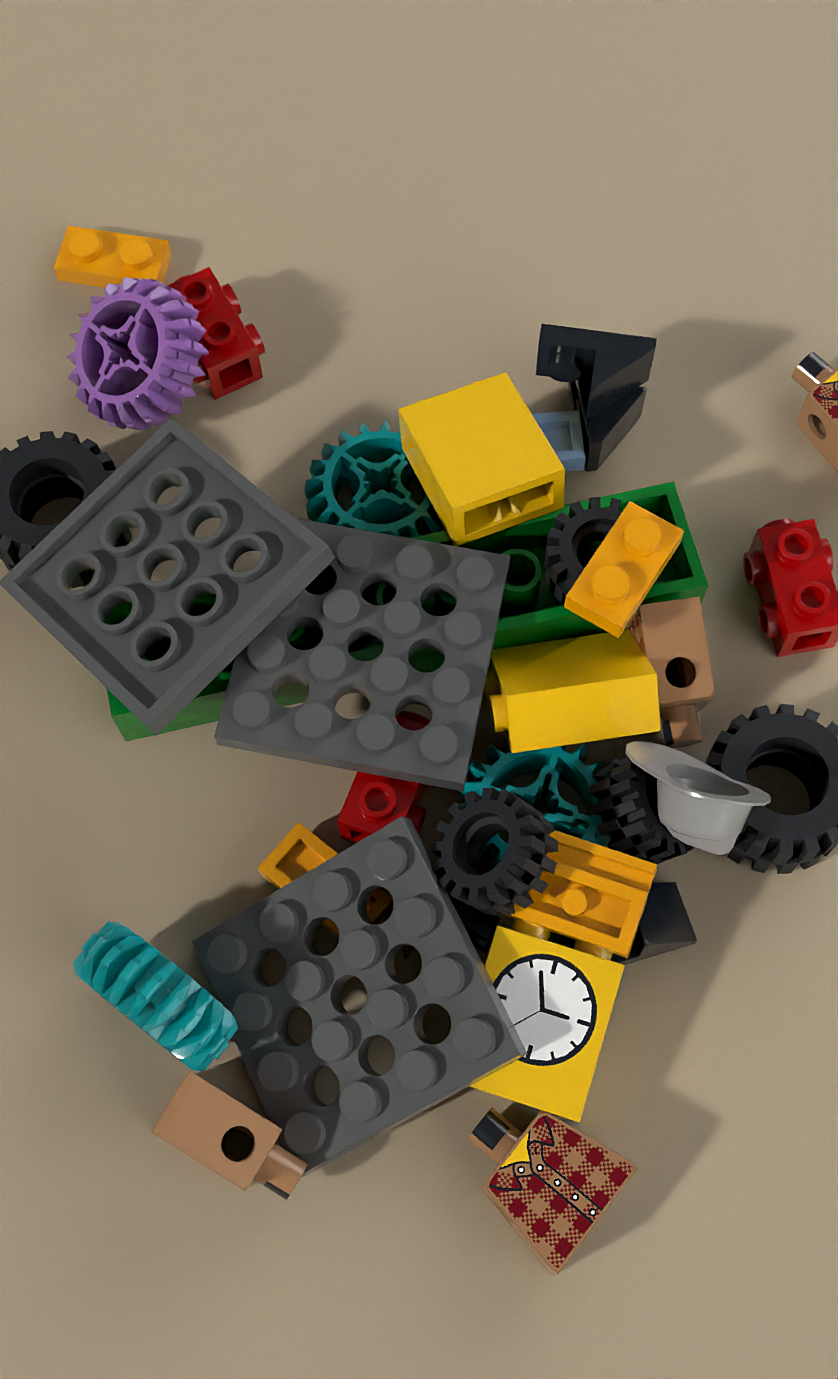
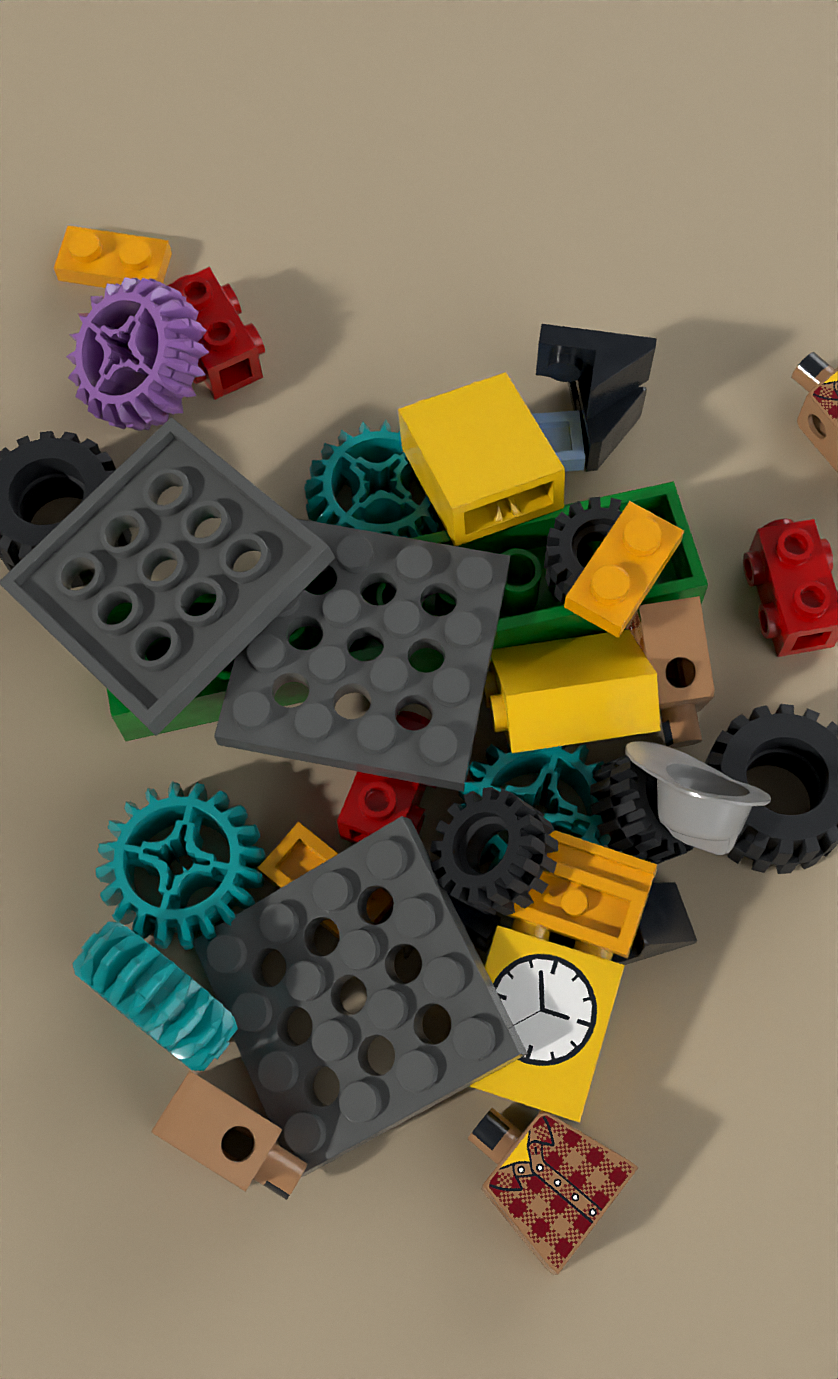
(156, 857): none -> teal gear

